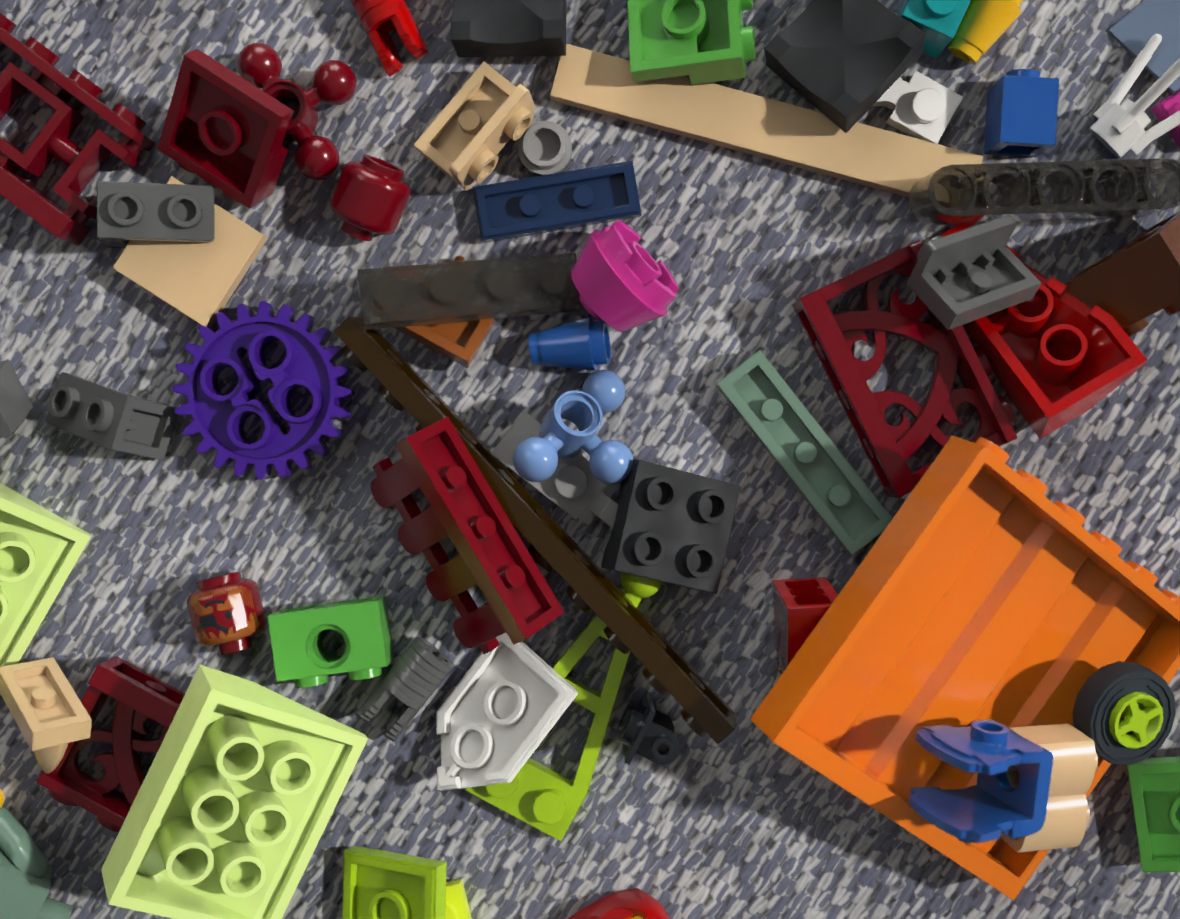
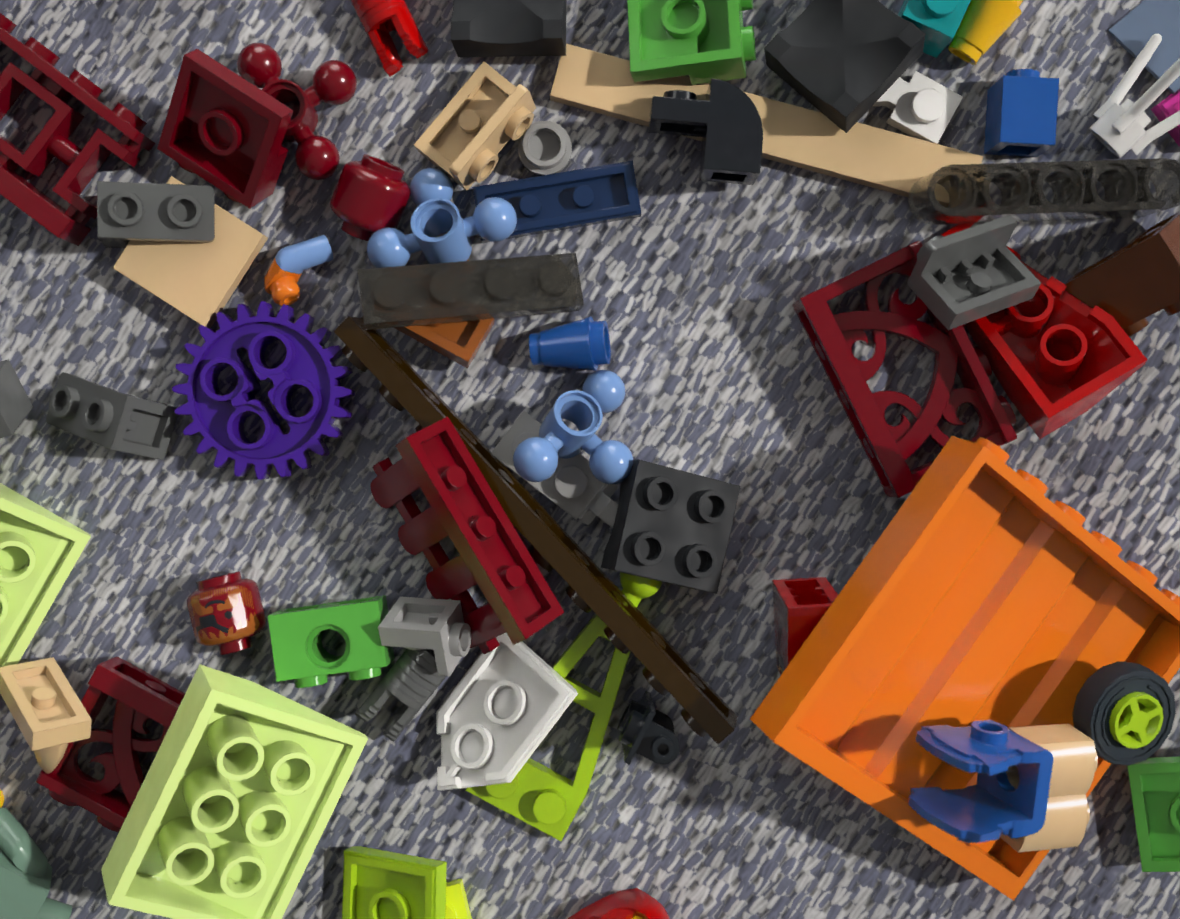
(289, 265): none -> arm
(428, 625): none -> light grey bracket
(436, 214): none -> medium blue piece
(621, 279): dark pink cone -> none
(725, 121): none -> black brick
(804, 453): sand green plate -> none

